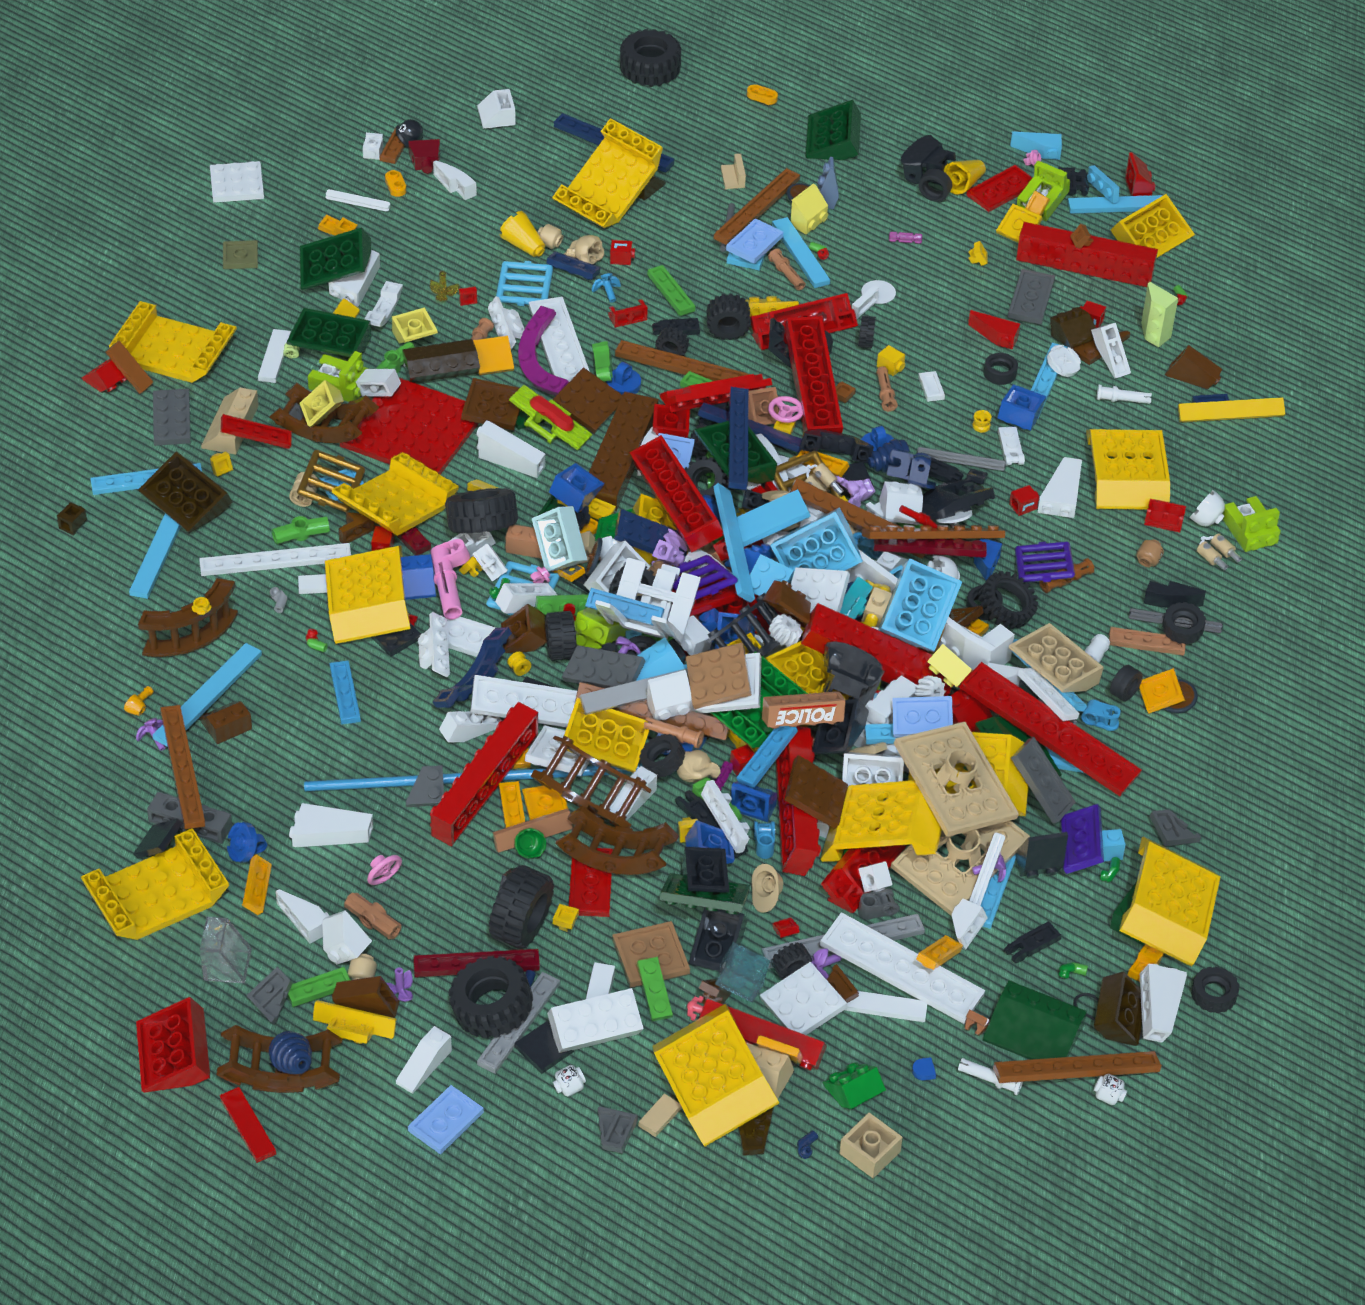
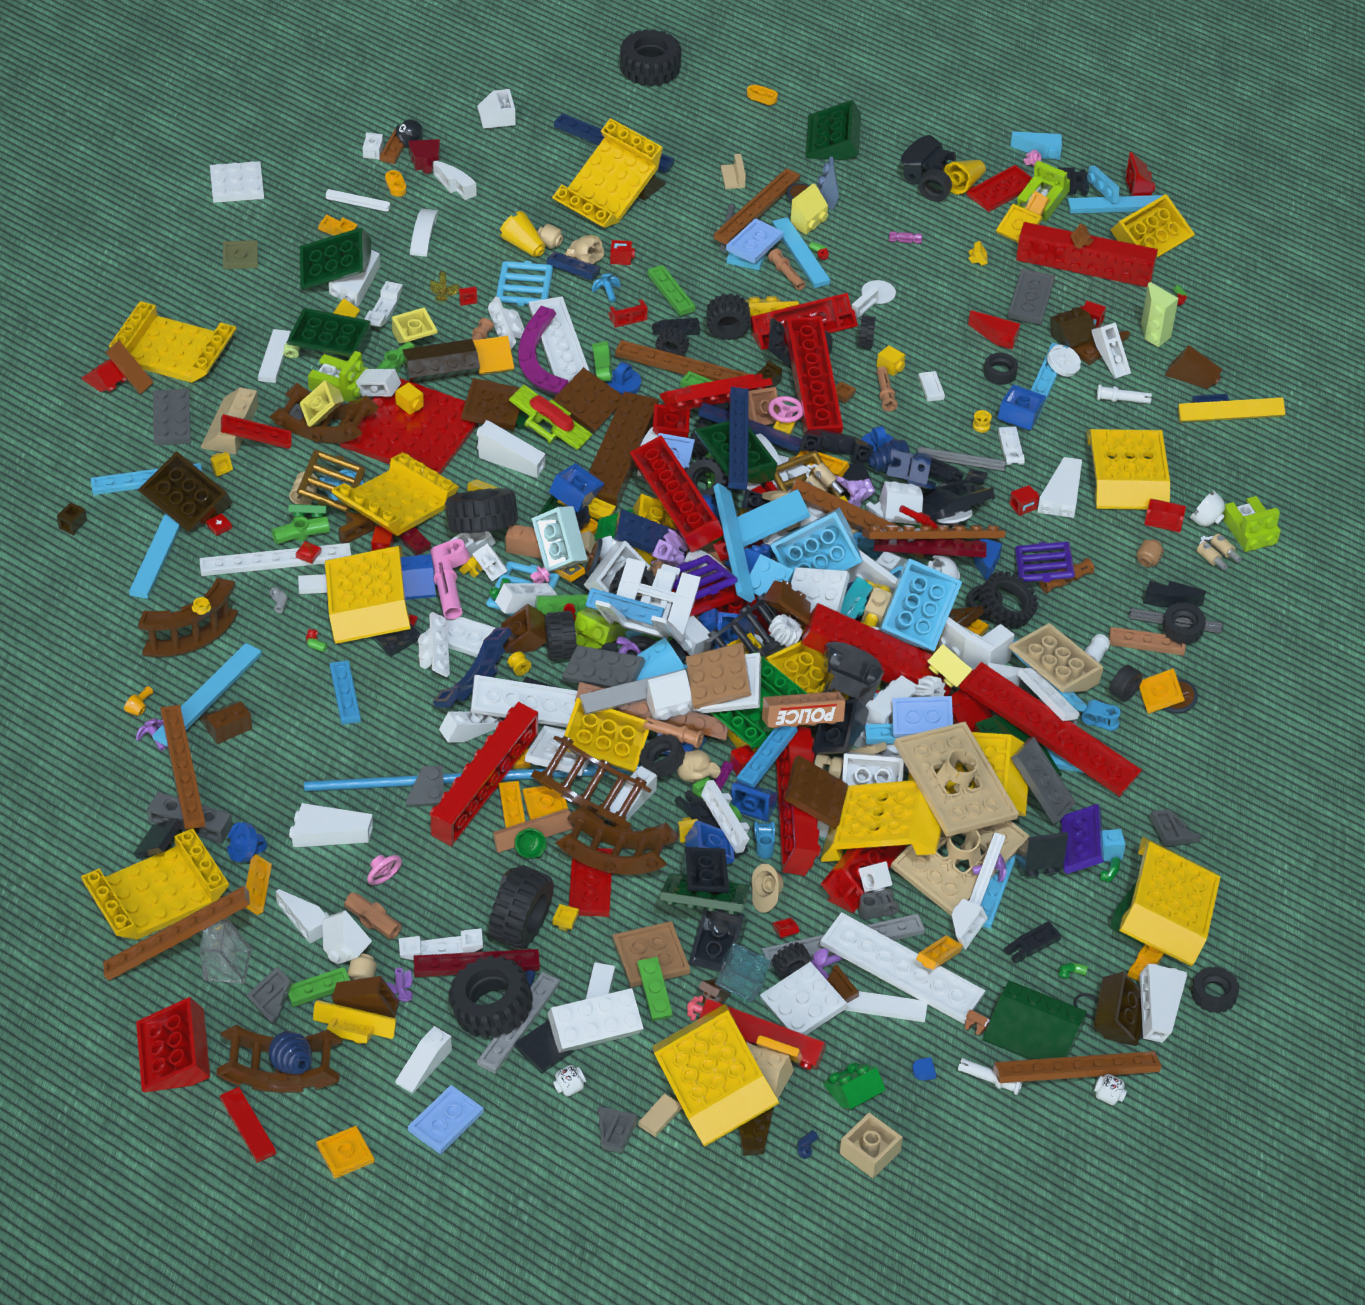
(176, 933): none -> dark orange plate
(219, 524): none -> red tile
(303, 509): none -> plate
(308, 552): none -> red tile
(345, 1152): none -> light orange tile
(409, 398): none -> yellow brick
(422, 232): none -> white slope
(468, 942): none -> white slope
(771, 371): none -> dark brown brick
(836, 764): none -> tan wheel

